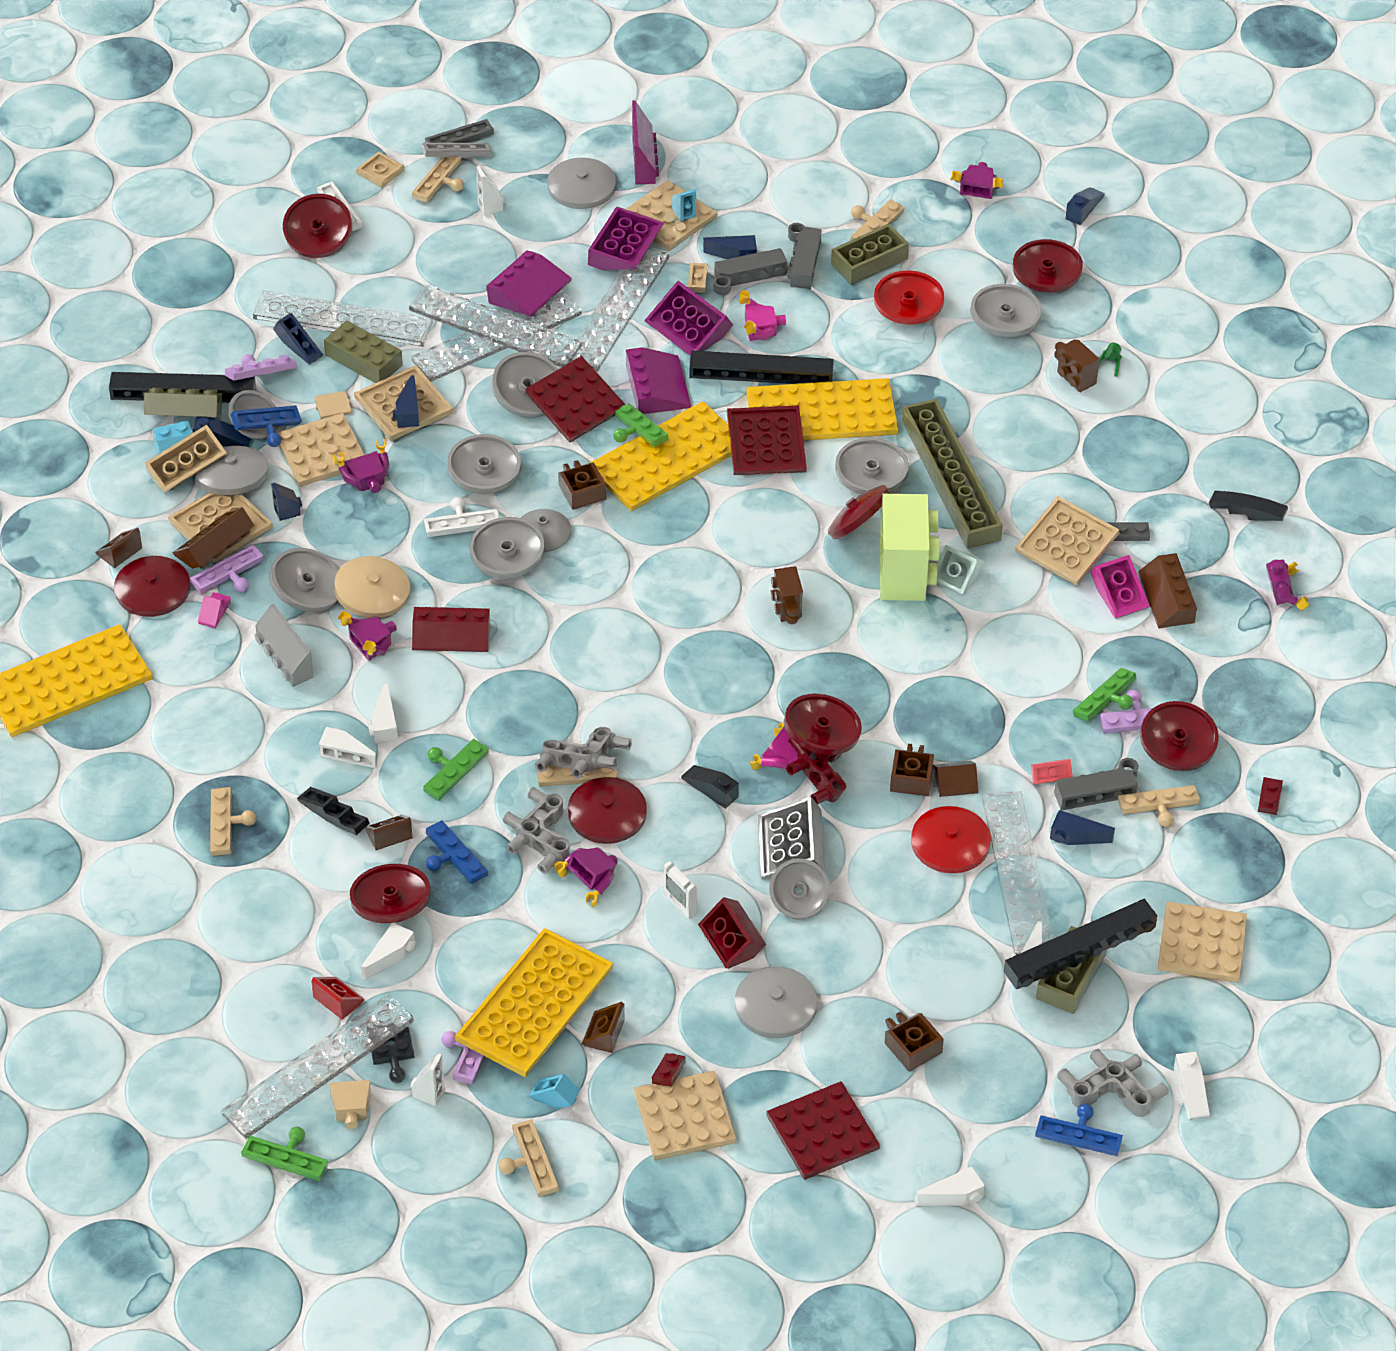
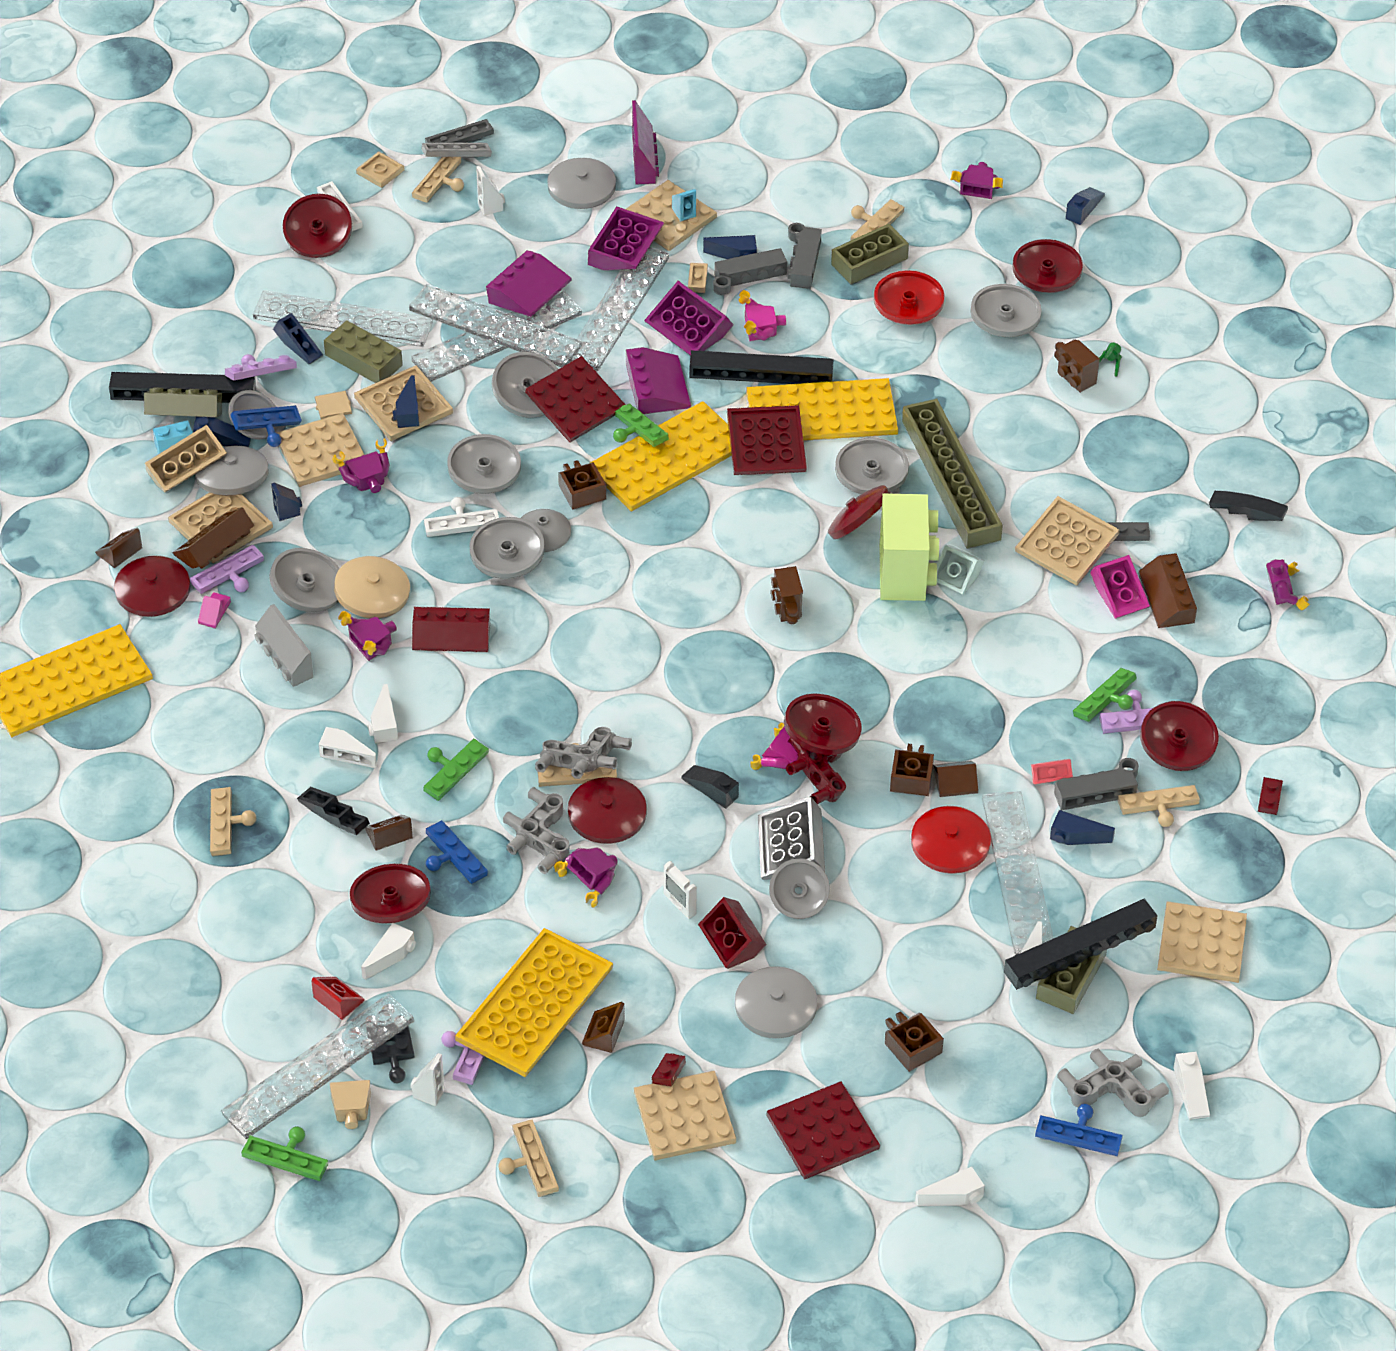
(555, 1091): medium azure slope -> none

